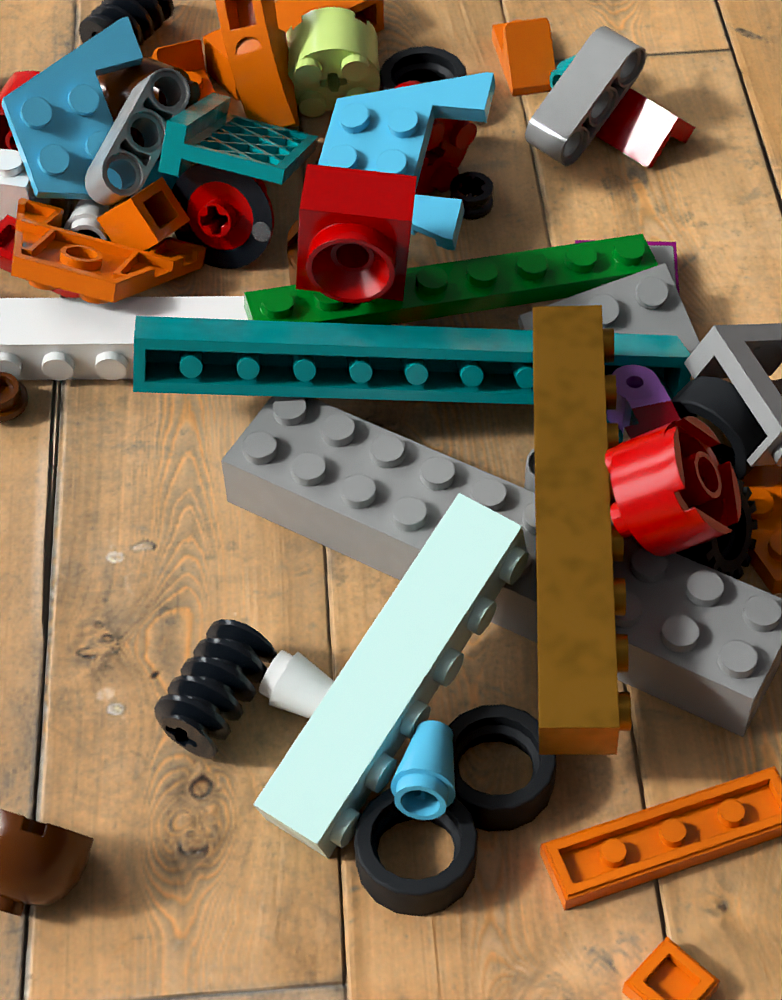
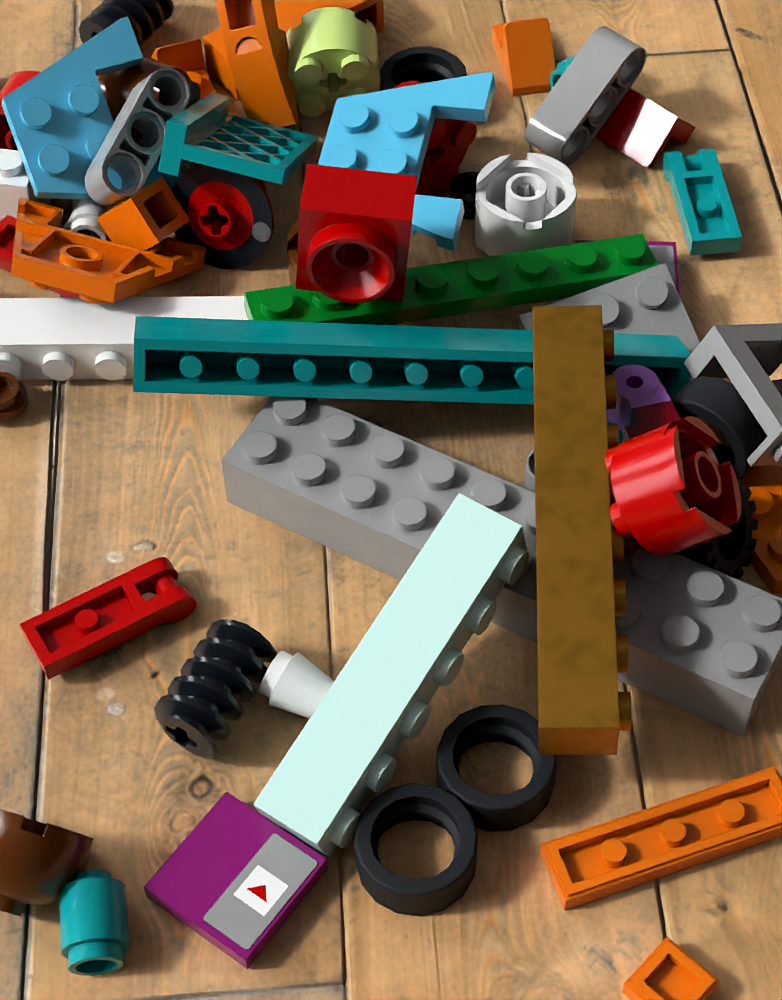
(93, 923): none -> teal brick
(107, 616): none -> red plate
(236, 879): none -> magenta tile
(426, 773): medium azure cone -> none
(524, 205): none -> white brick
(702, 202): none -> teal plate

